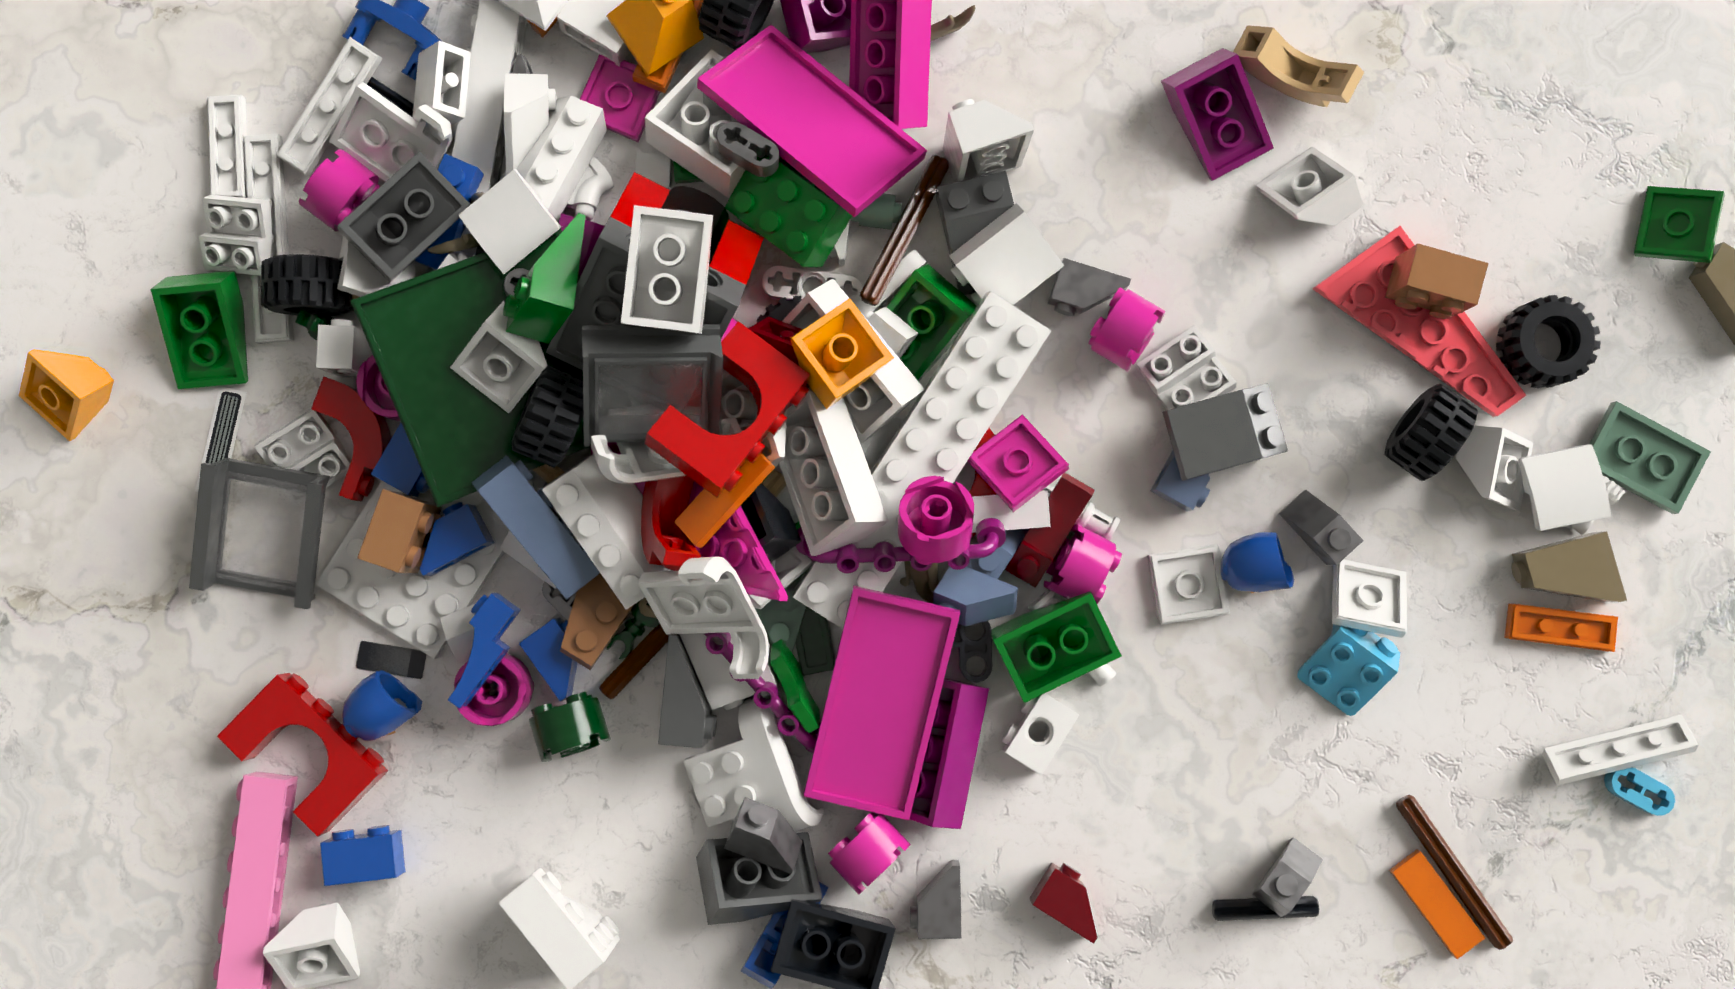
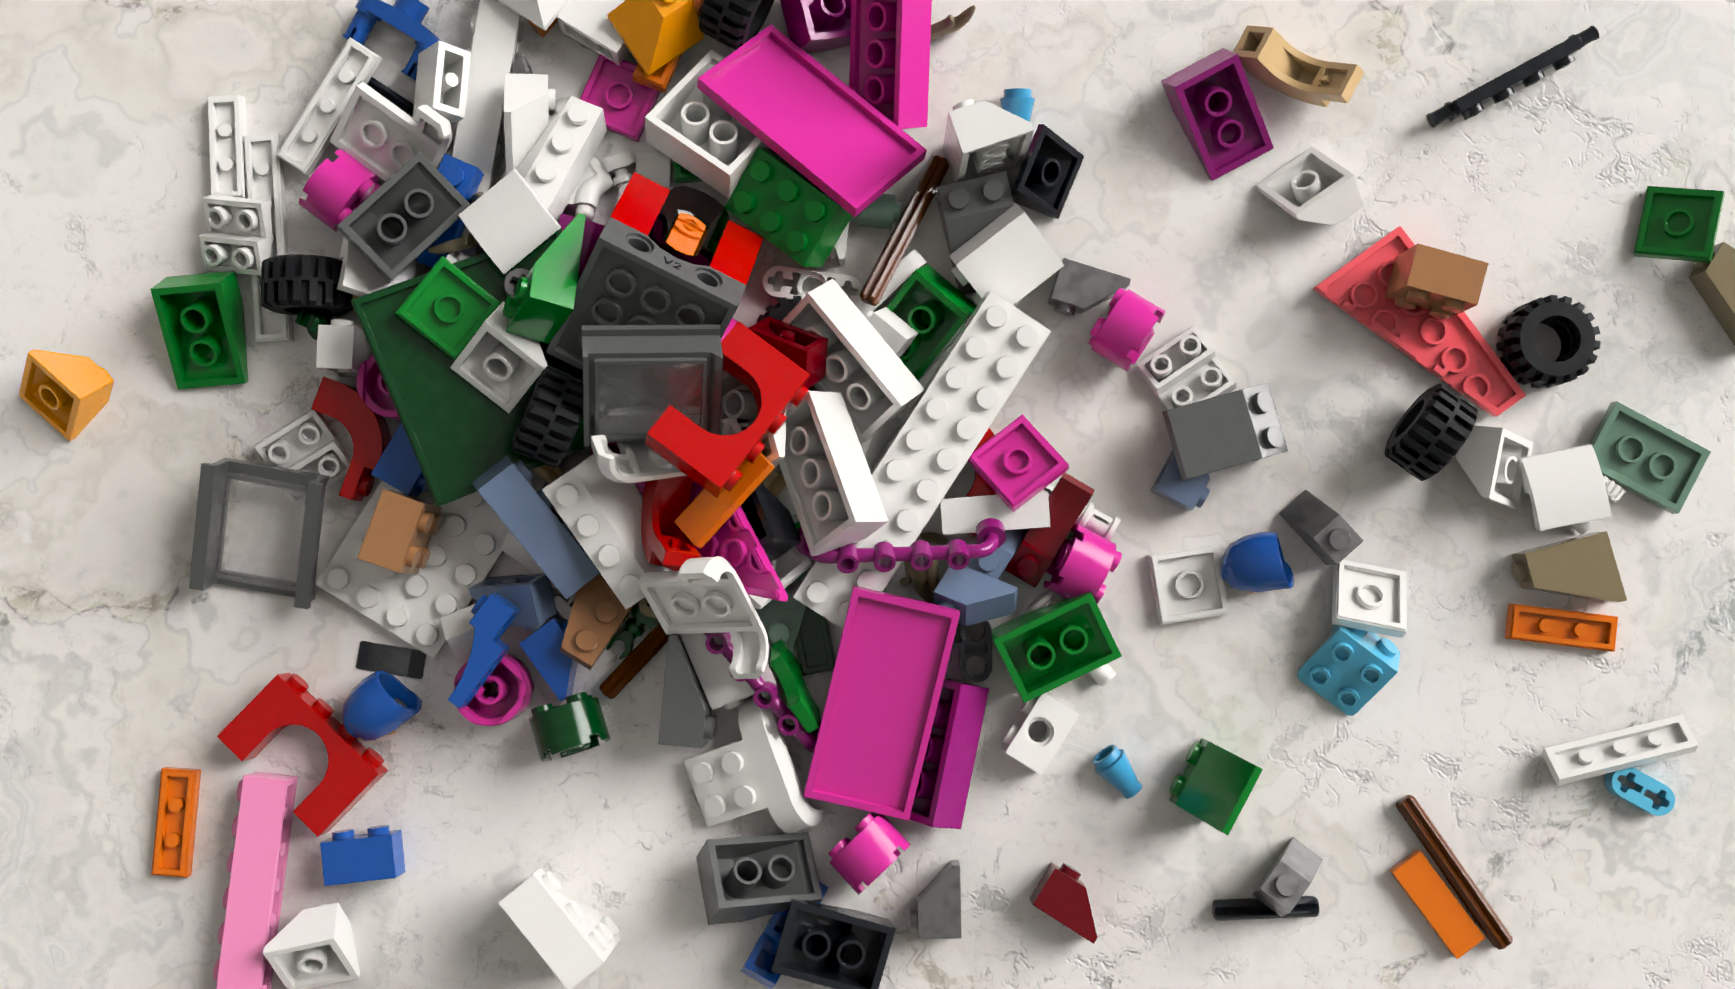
(176, 822): none -> orange tile
(223, 426): sticker -> none
(447, 308): none -> green tile
(454, 538): blue slope -> none
(528, 592): none -> sand blue slope
(618, 165): none -> white piece
(667, 269): white slope -> none
(747, 149): flat silver beam -> none
(764, 836): flat silver slope -> none
(839, 353): light orange slope -> none
(935, 520): dark pink brick -> none
(1018, 102): none -> dark azure cone
(1046, 173): none -> black slope
(1116, 769): none -> dark azure cone
(1214, 785): none -> green slope
(1502, 86): none -> black plate

